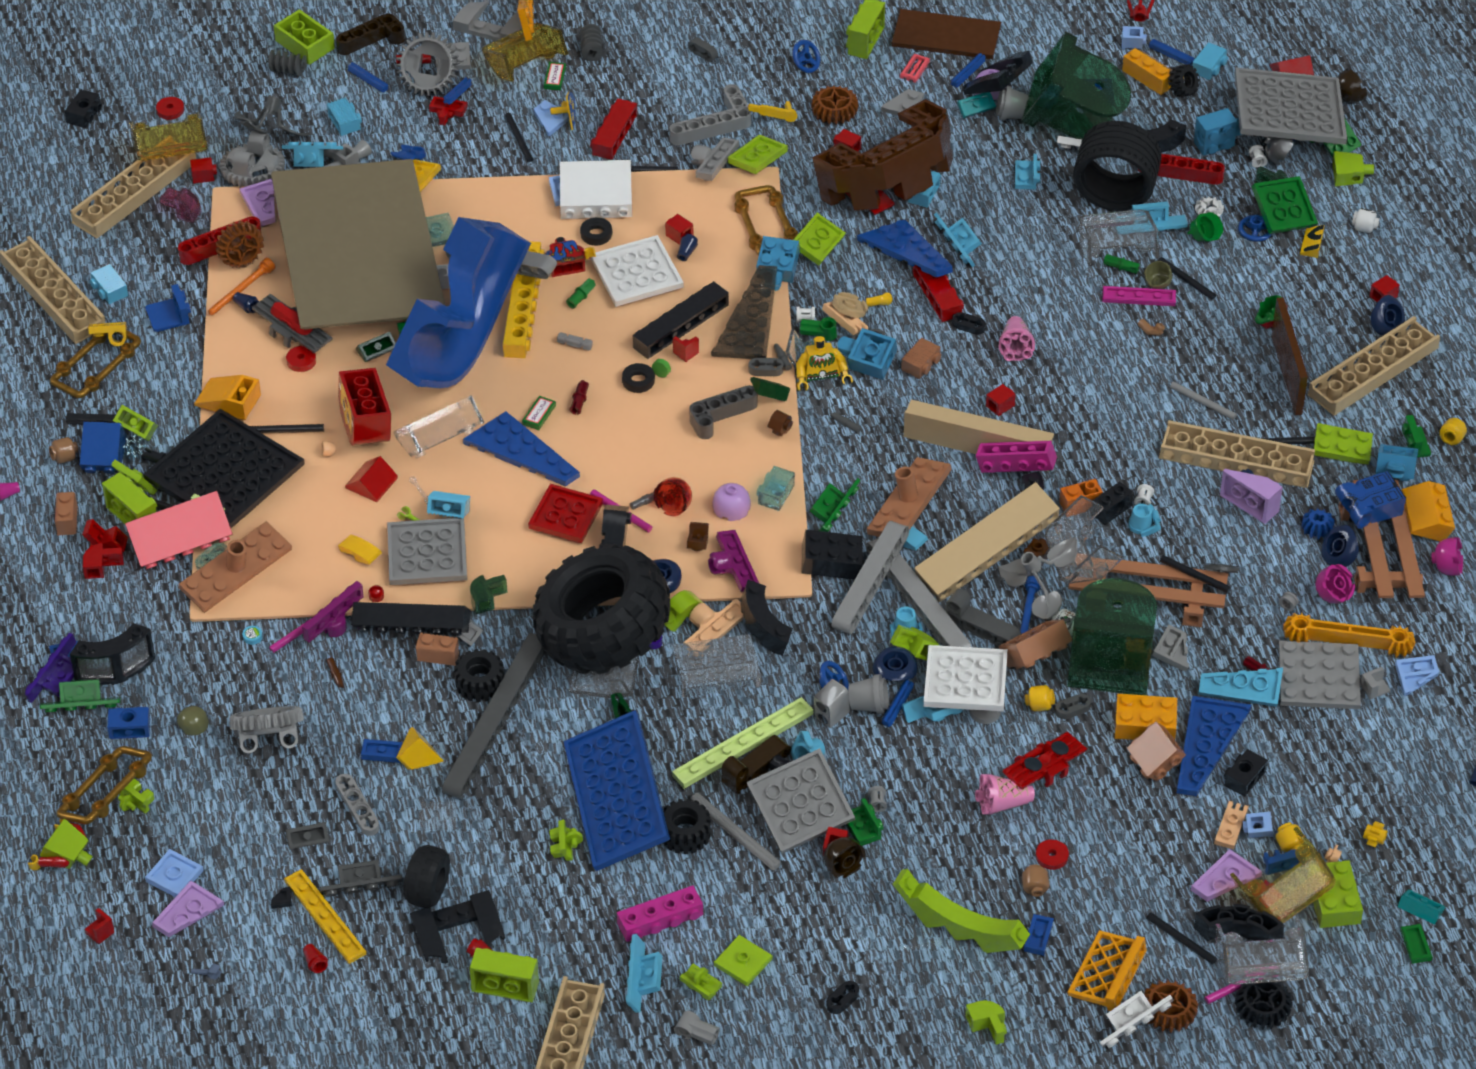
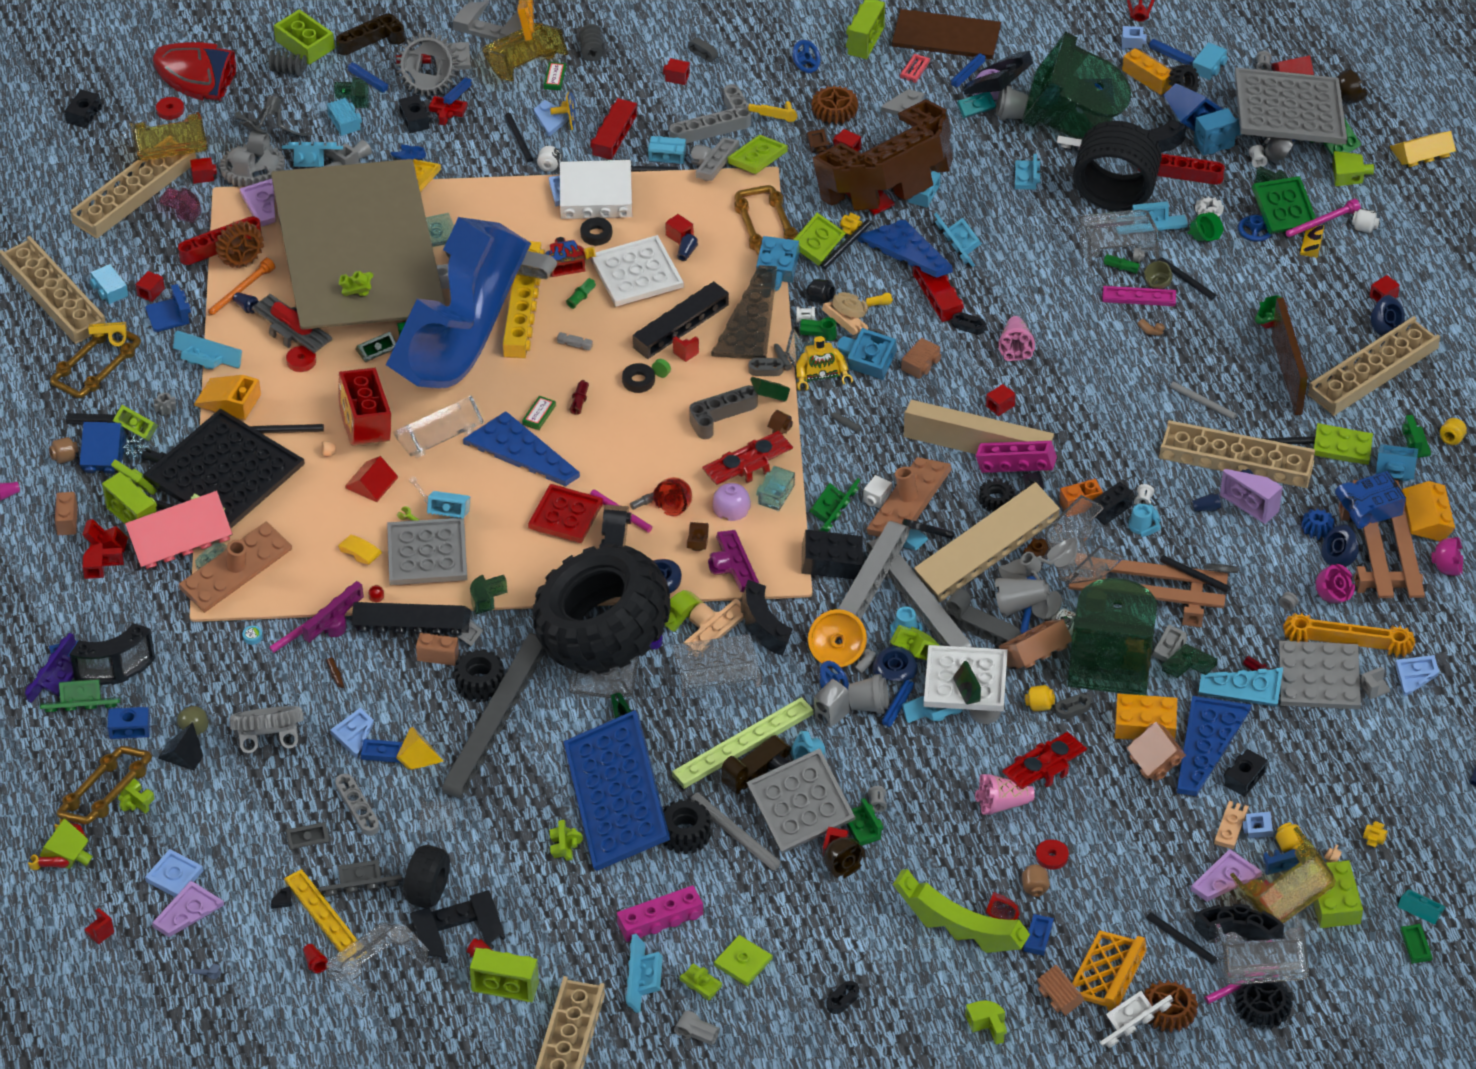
(150, 286): none -> red brick
(165, 404): none -> light grey gear
(183, 749): none -> black slope
(196, 68): none -> red panel
(206, 352): none -> medium azure bracket
(346, 965): none -> clear windscreen
(353, 731): none -> light blue wing
(356, 91): none -> clear green brick
(357, 283): none -> lime hips
(414, 113): none -> black brick
(548, 157): none -> white head
(667, 149): none -> medium azure brick
(676, 71): none -> red brick
(748, 459): none -> red piece
(817, 141): none -> reddish brown bracket
(821, 291): none -> black head
(828, 629): none -> light orange dish
(850, 223): none -> yellow gear
(861, 229): none -> black bar
(868, 657): none -> light grey arm
(877, 492): none -> white brick
(928, 528): none -> black piece
(967, 684): none -> dark green slope
(995, 487): none -> black tyre
(1002, 908): none -> rock
(1019, 594): none -> light grey cone
(1060, 990): none -> nougat brick
(1138, 254): none -> light grey plate
(1187, 658): none -> clear green plate
(1189, 104): none -> blue slope
(1207, 503): none -> dark blue cone
(1261, 62): none -> light grey bush
(1350, 208): none -> dark pink piece
(1424, 148): none -> yellow slope

